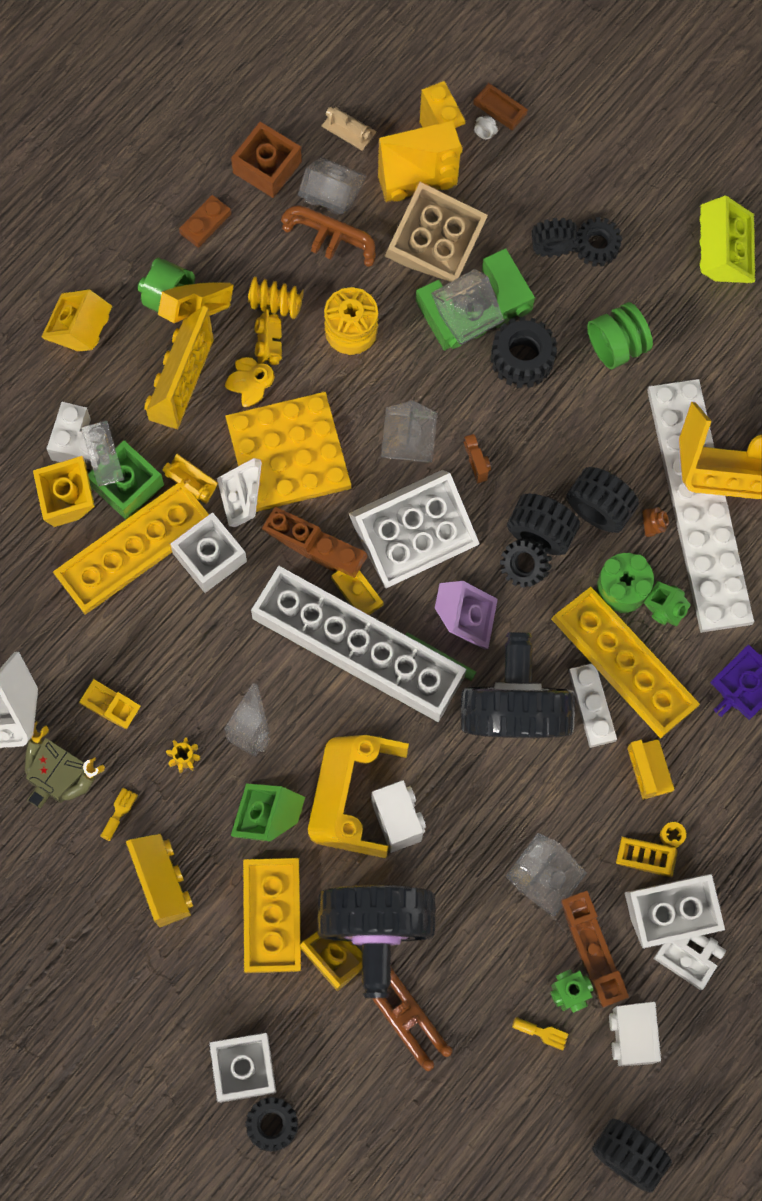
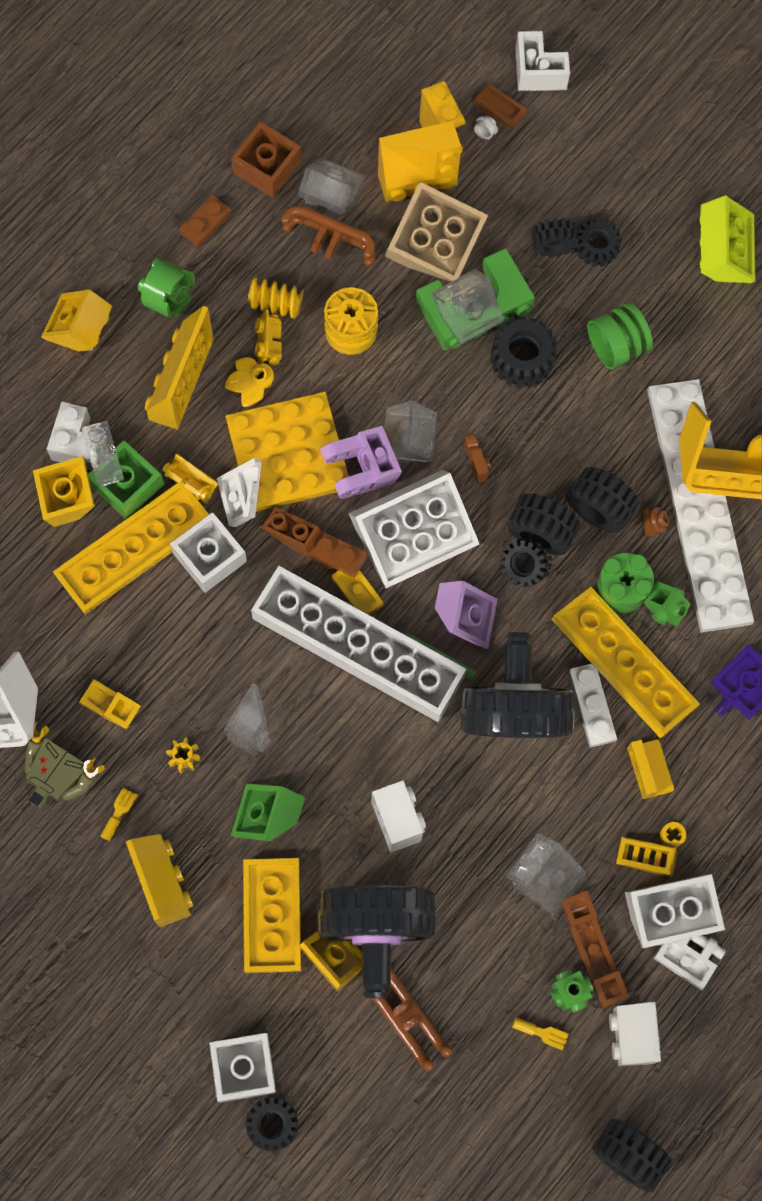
(185, 300): yellow slope -> none
(327, 822): yellow windscreen -> none
(348, 128): tan hinge -> none
(375, 458): none -> lavender brick
(539, 69): none -> white brick

